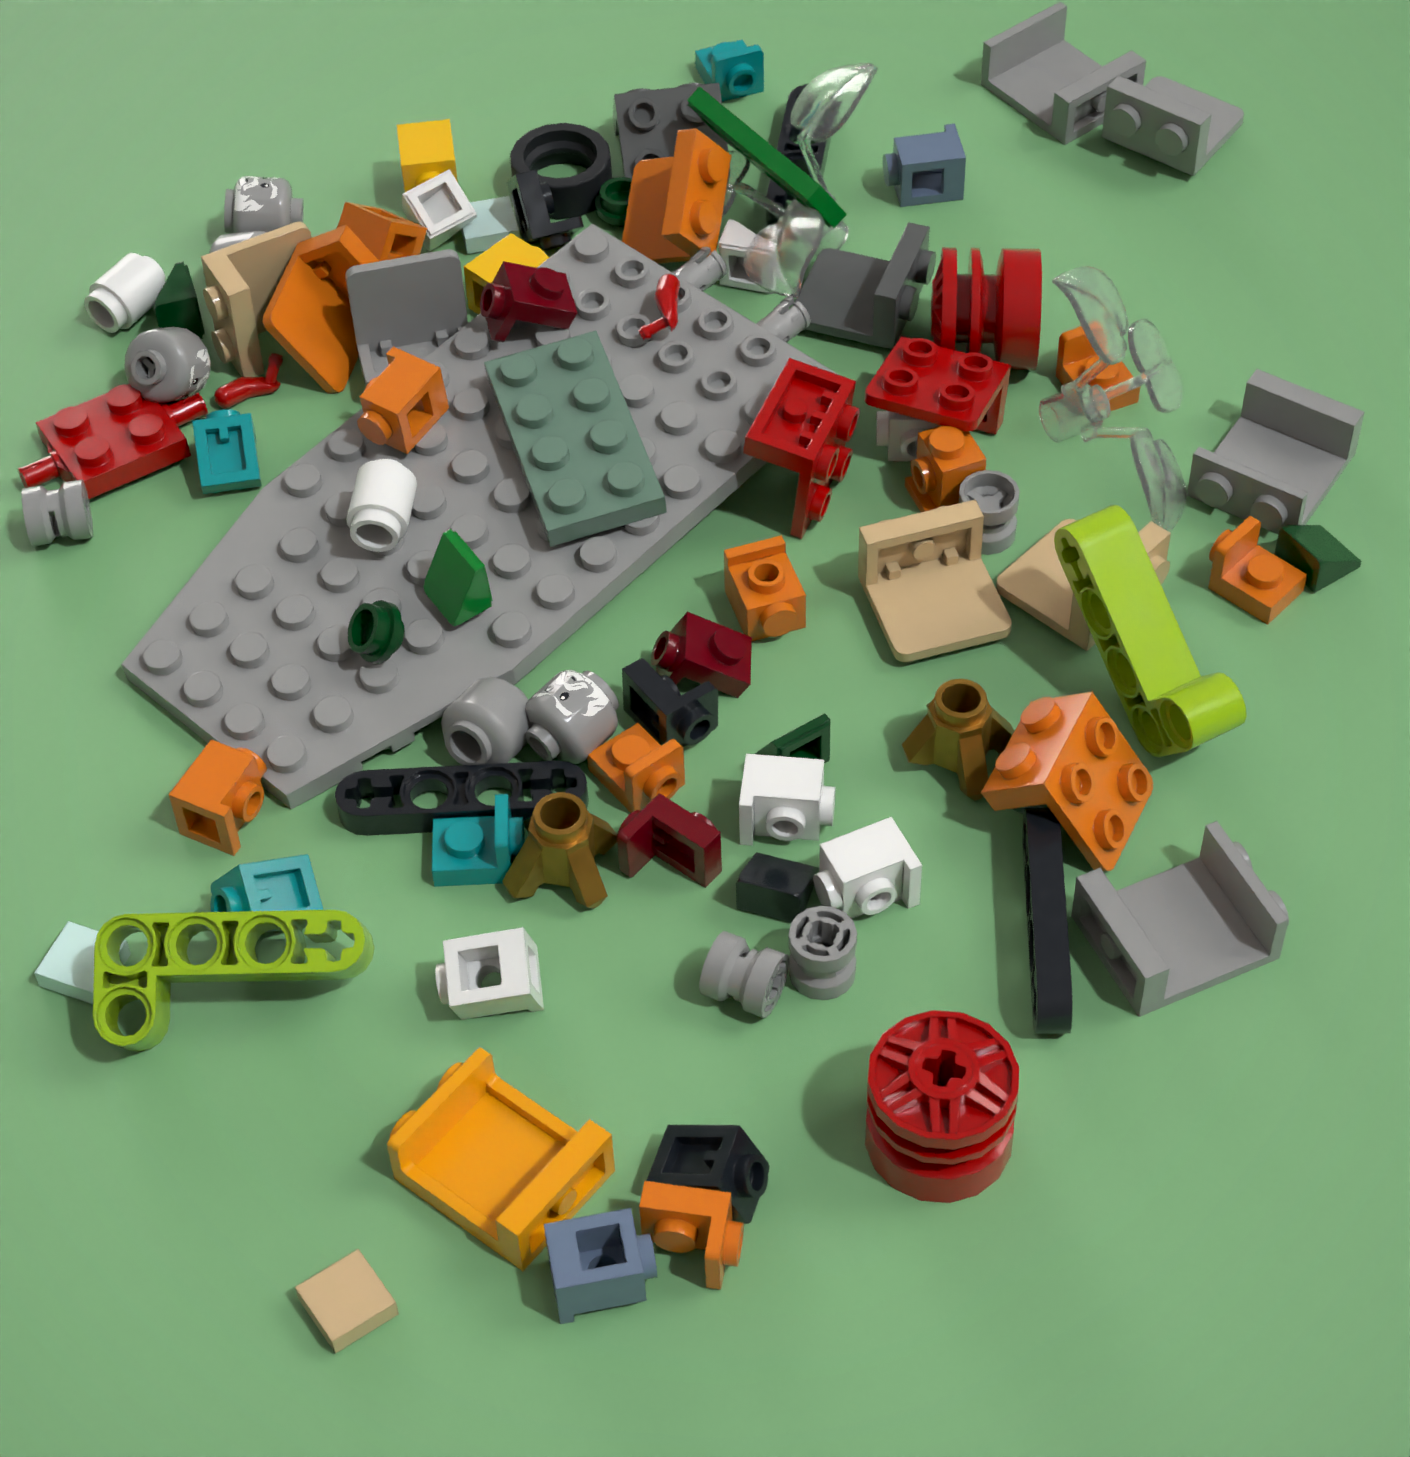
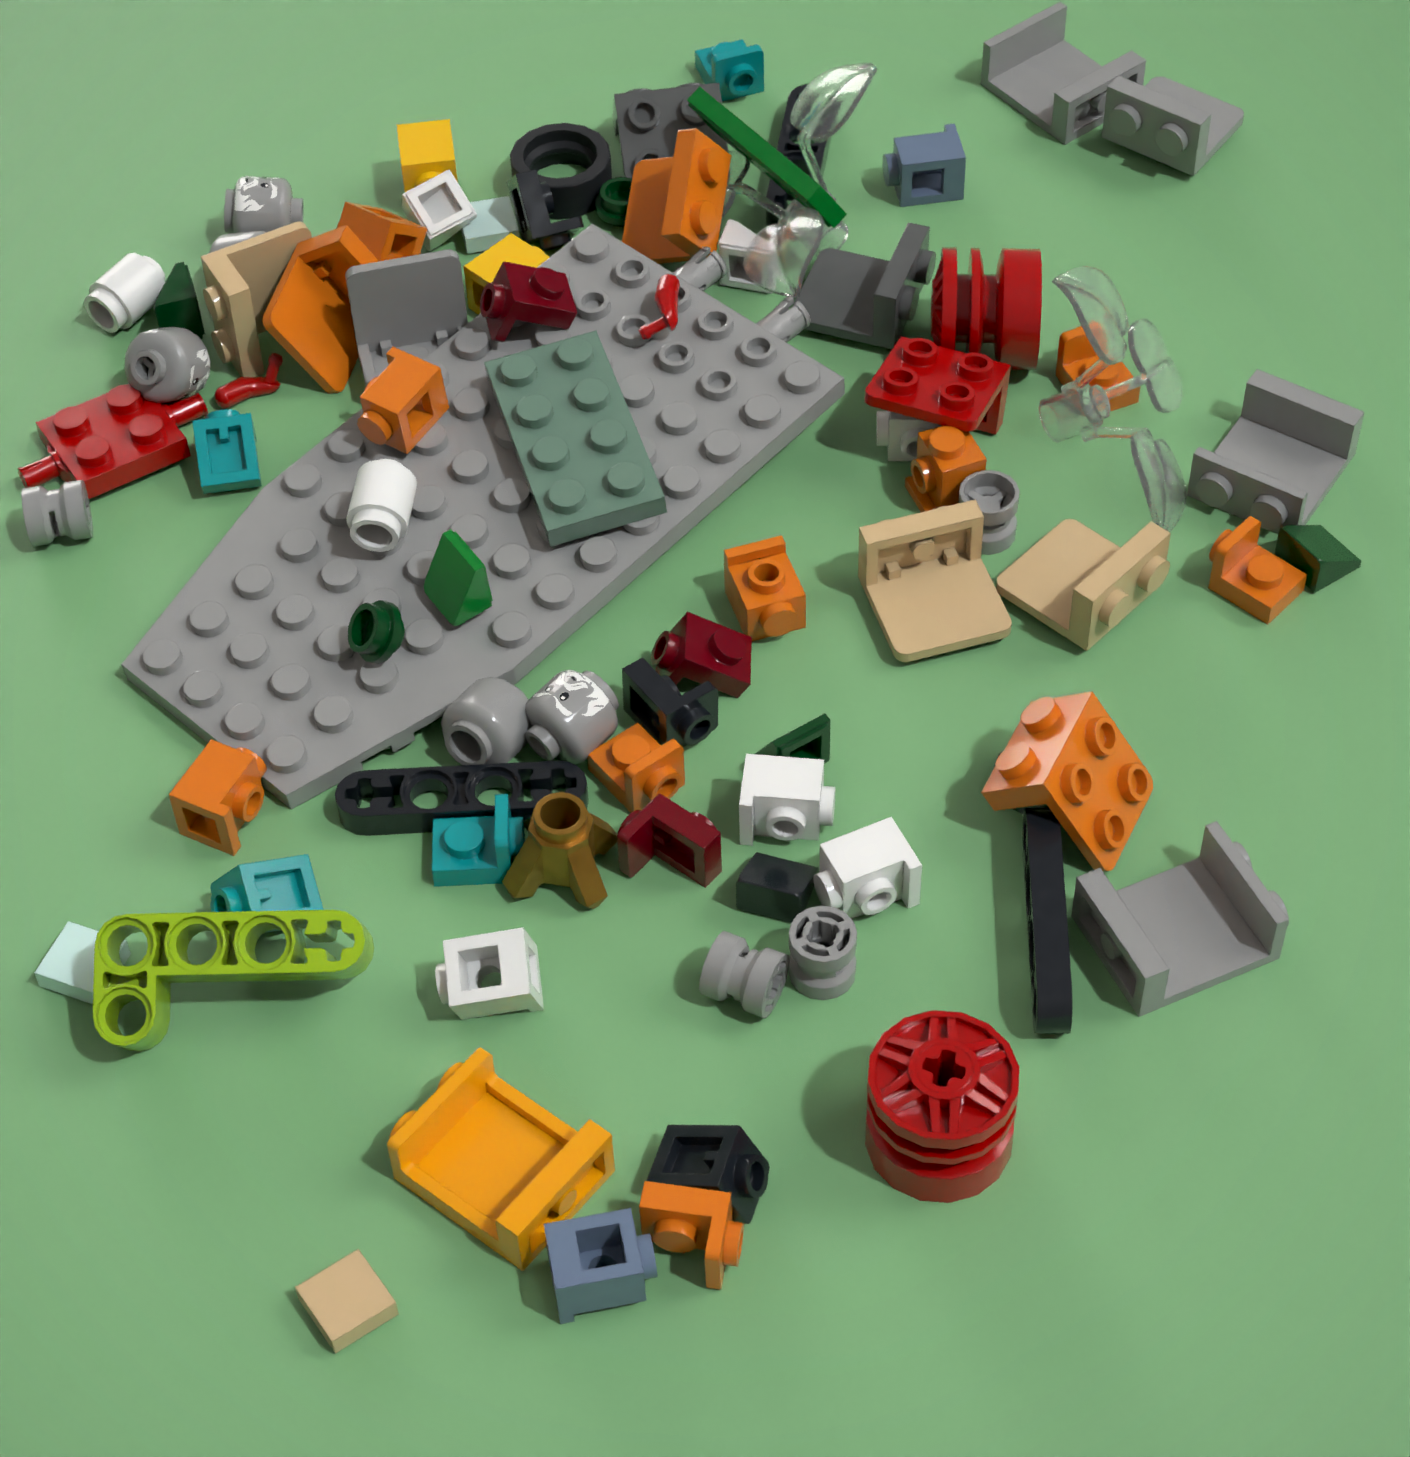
(806, 431): red bracket -> none
(959, 734): pearl gold rock -> none
(1141, 639): lime beam -> none

